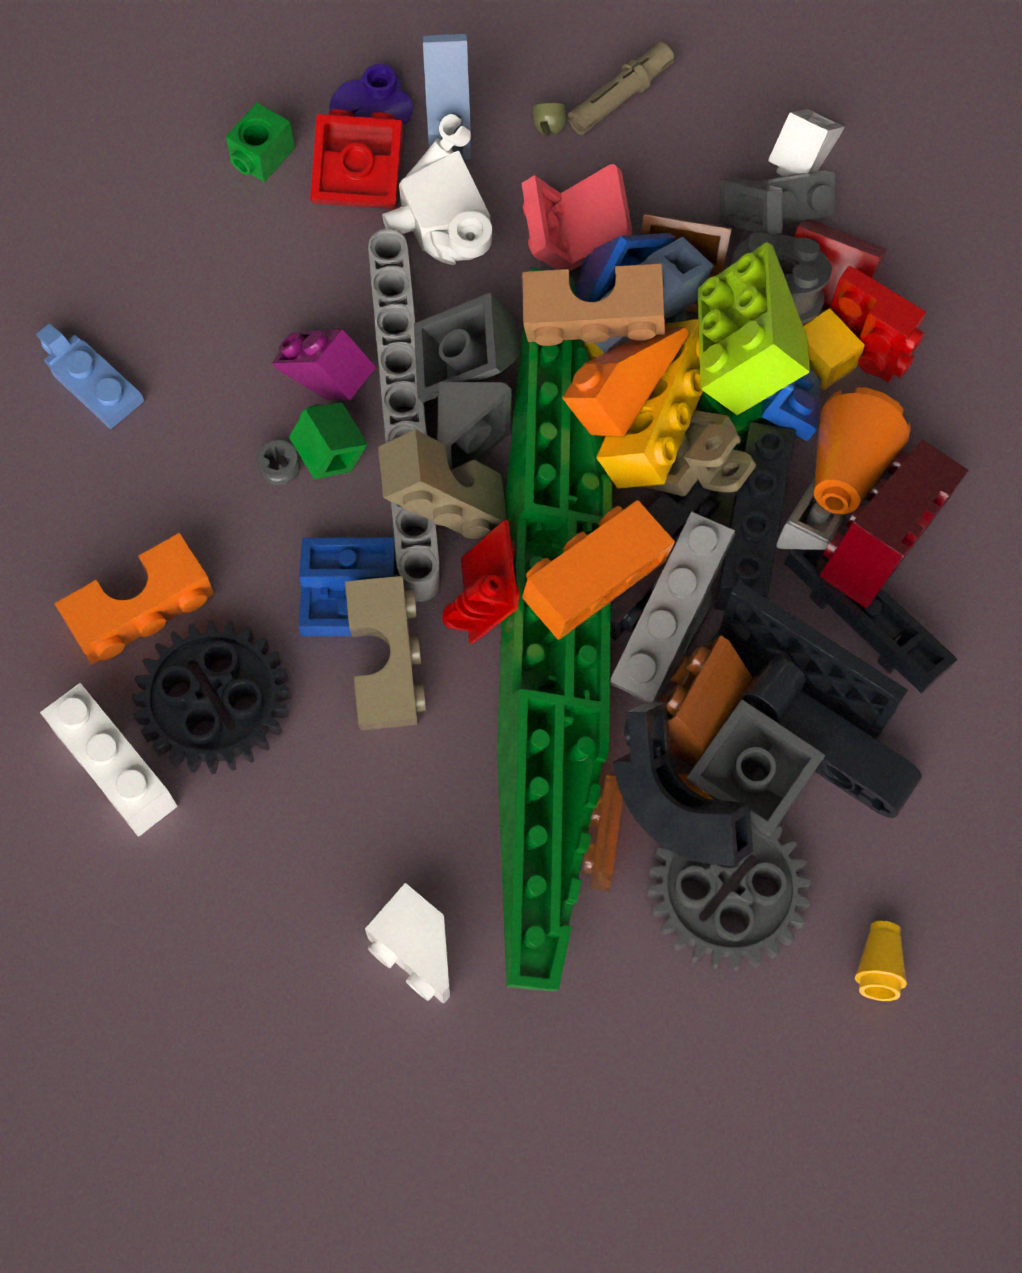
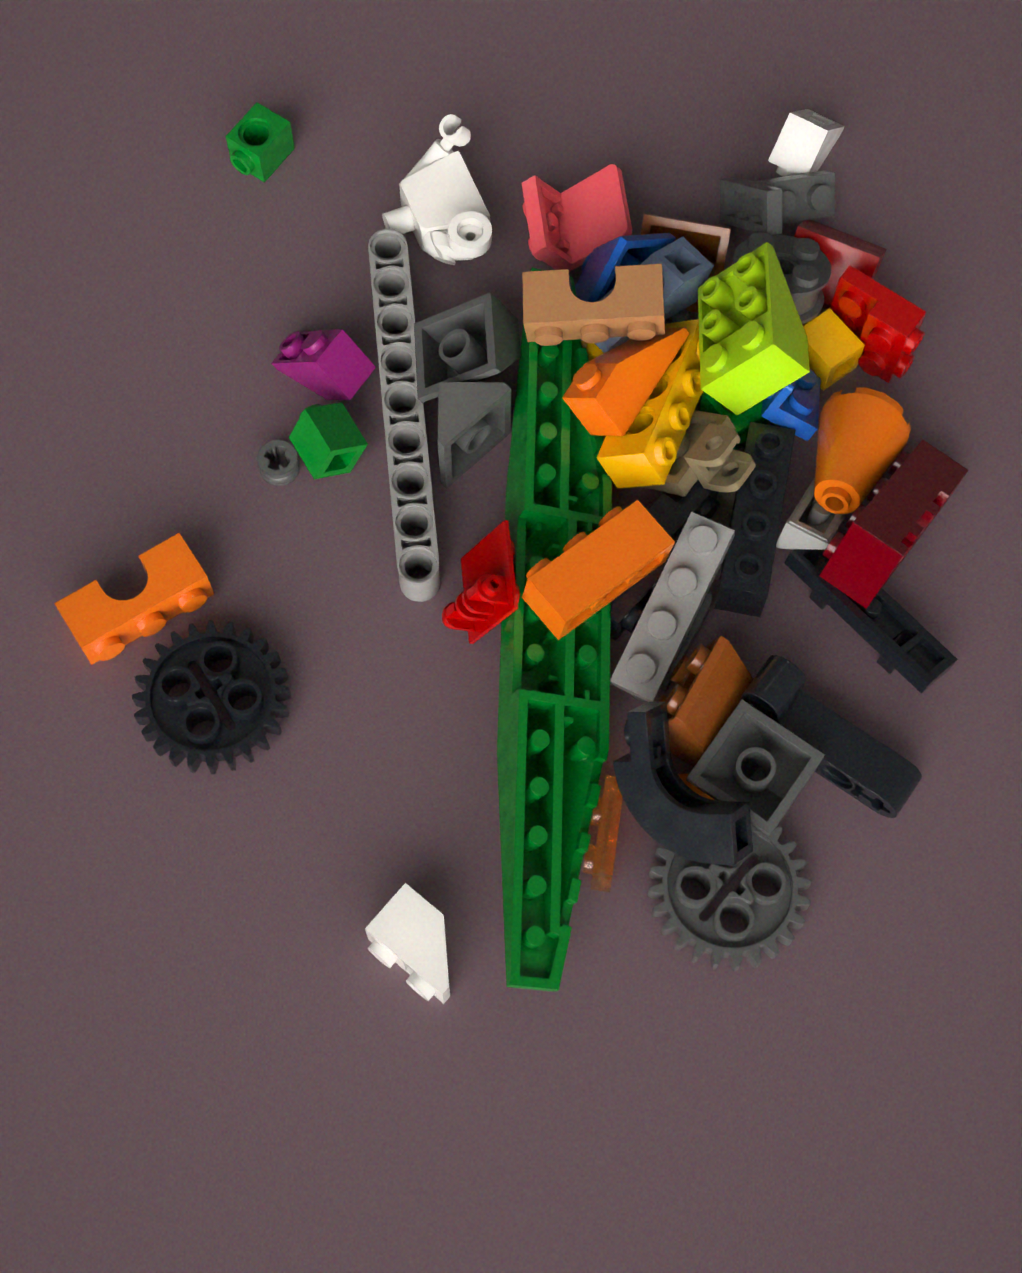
(89, 377): medium blue hinge -> none
(109, 759): white arch -> none
(323, 573): blue slope -> none
(357, 160): red plate -> none
(364, 97): dark purple plate -> none
(381, 610): dark tan arch -> none
(420, 480): dark tan arch -> none
(446, 84): slope -> none
(549, 118): olive hinge -> none
(632, 79): dark tan pin -> none
(831, 672): black fence -> none
(882, 963): yellow cone -> none

